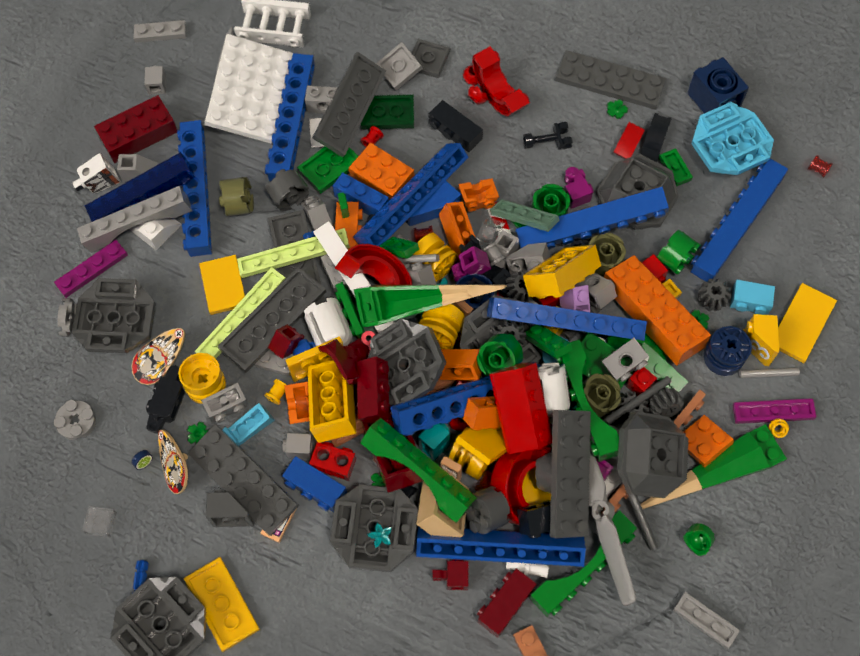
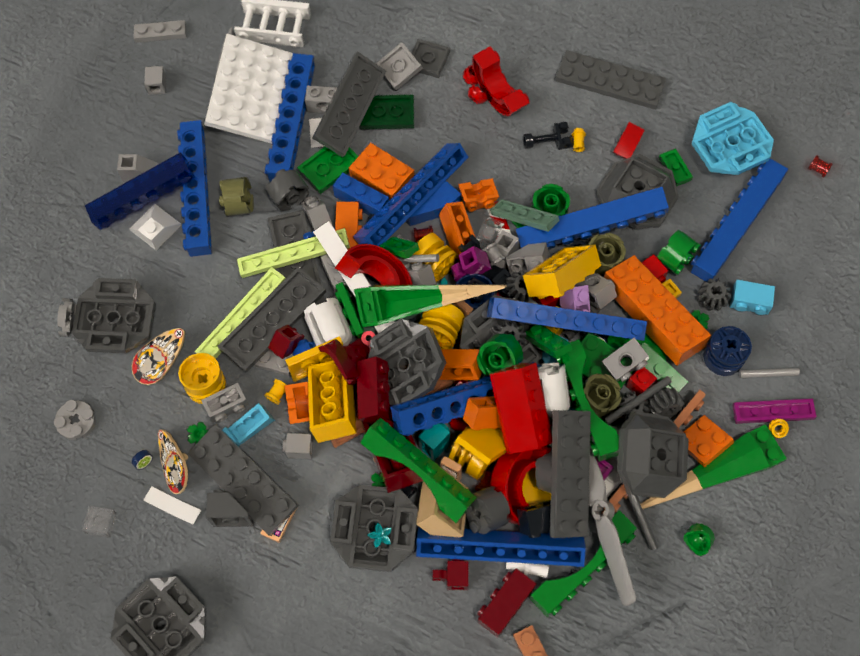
(90, 268): magenta plate -> none
(96, 175): white torso -> none
(136, 128): dark red brick -> none
(140, 576): blue axle -> none
(164, 205): light grey arch -> none
(165, 400): black hinge -> none
(172, 505): none -> white sticker
(222, 284): yellow tile -> none
(225, 607): yellow tile -> none
(313, 484): blue brick -> none
(330, 465): red brick -> none
(343, 205): green tile -> none
(372, 137): red bush -> none
(455, 126): black brick -> none
(577, 187): magenta brick -> none
(578, 135): none -> yellow pin
(616, 109): green plant -> none
(655, 137): black piece -> none
(706, 620): light grey plate -> none
(716, 86): dark blue brick -> none
(764, 337): yellow slope -> none
(804, 322): yellow tile -> none

